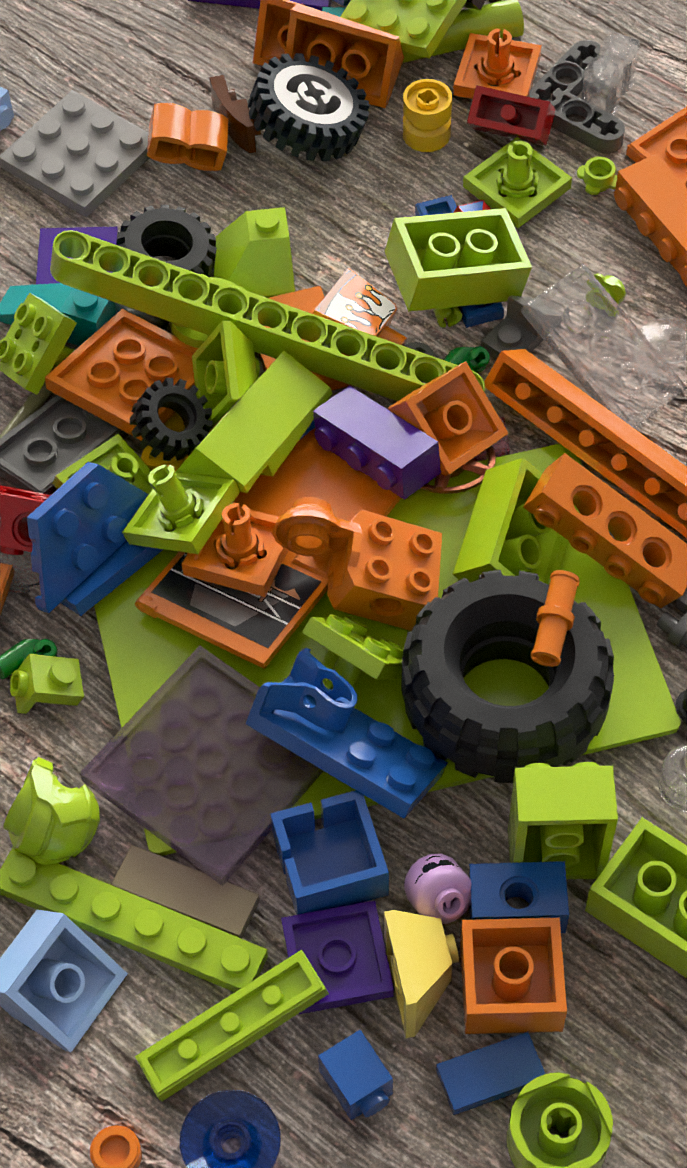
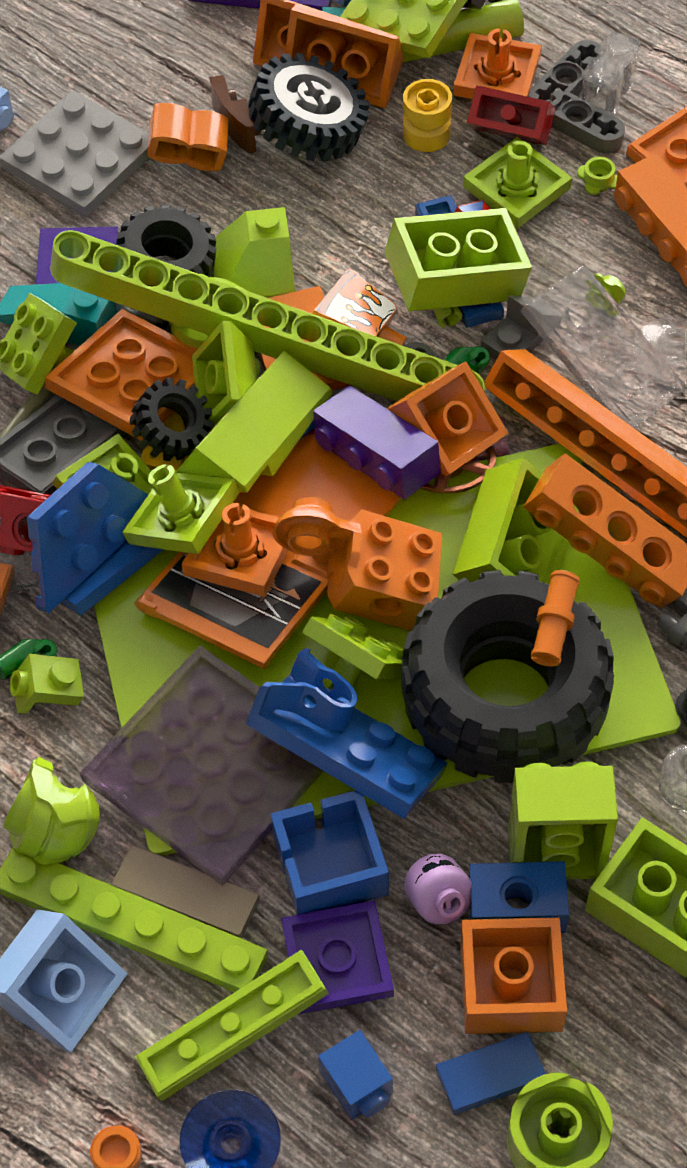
(419, 964): light yellow slope -> none

